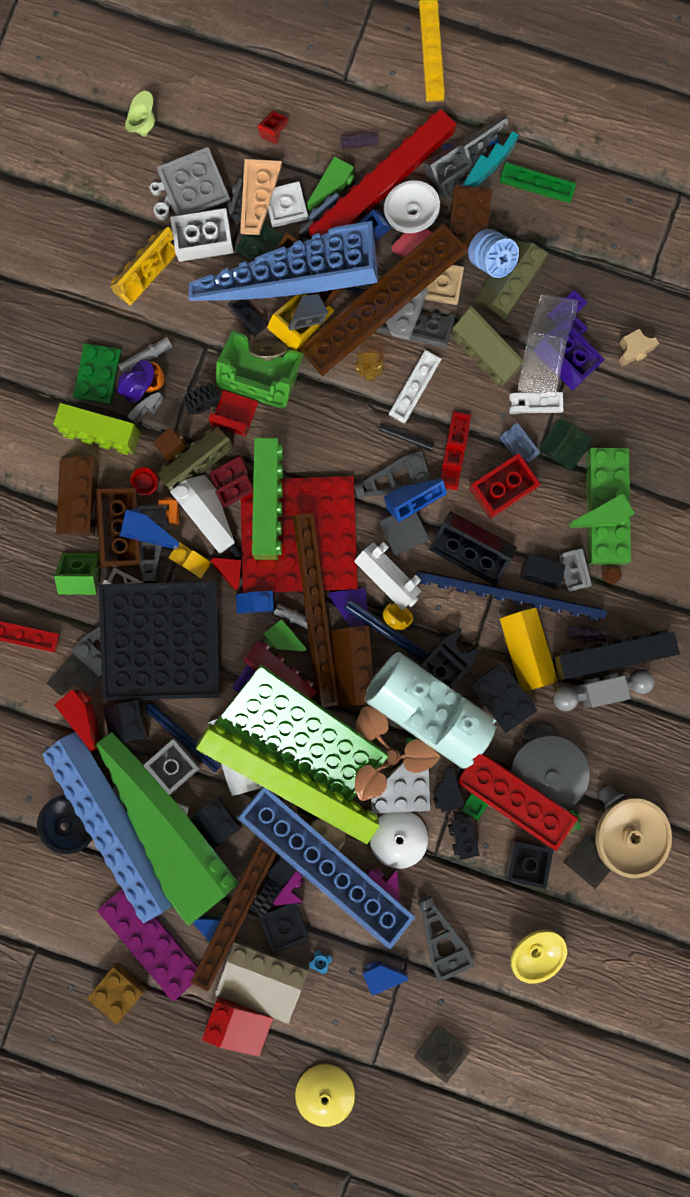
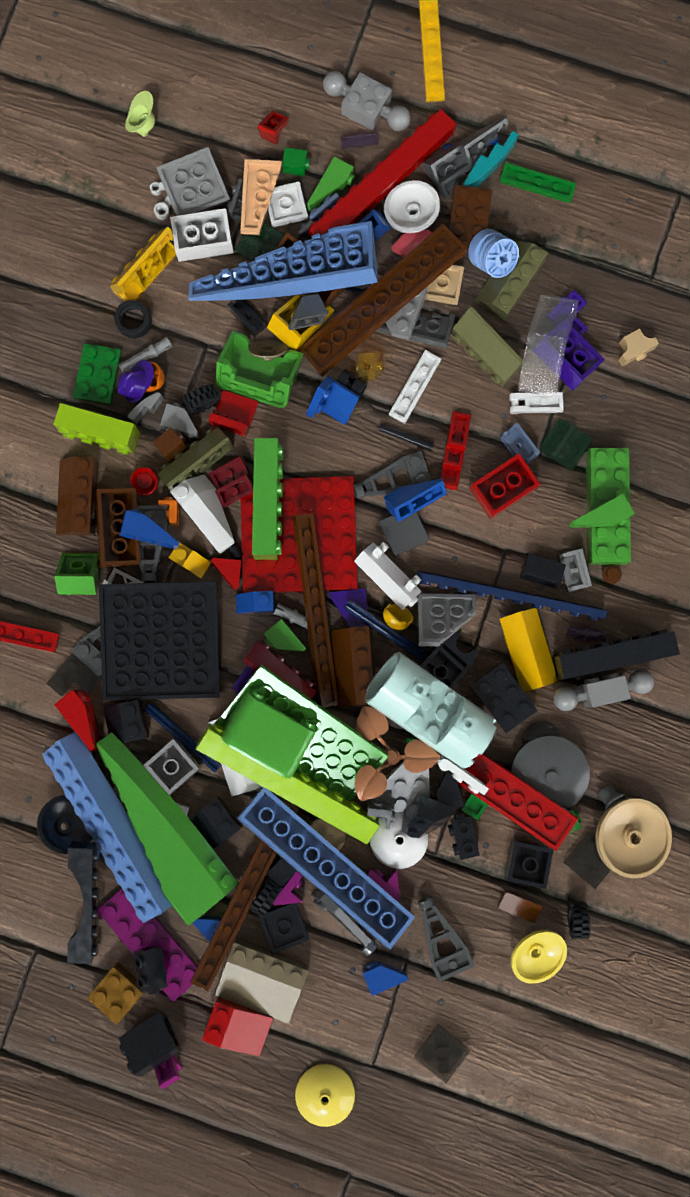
(82, 863): none -> black arch
(125, 307): none -> black tyre
(149, 1044): none -> black brick
(150, 969): none -> black brick
(168, 1072): none -> magenta slope
(178, 419): none -> light grey slope
(268, 734): none -> bright green windscreen
(295, 162): none -> green brick
(324, 903): none -> dark grey plate
(326, 959): dark azure plate -> none
(333, 400): none -> blue bracket
(354, 384): none -> black wheel
(366, 101): none -> light grey brick
(380, 809): none -> dark grey bracket
(425, 816): none -> black slope
(442, 616): none -> light grey plate
(462, 775): none -> white plate
(473, 548): black slope -> none
(520, 906): none -> reddish brown slope
(578, 920): none -> black tyre

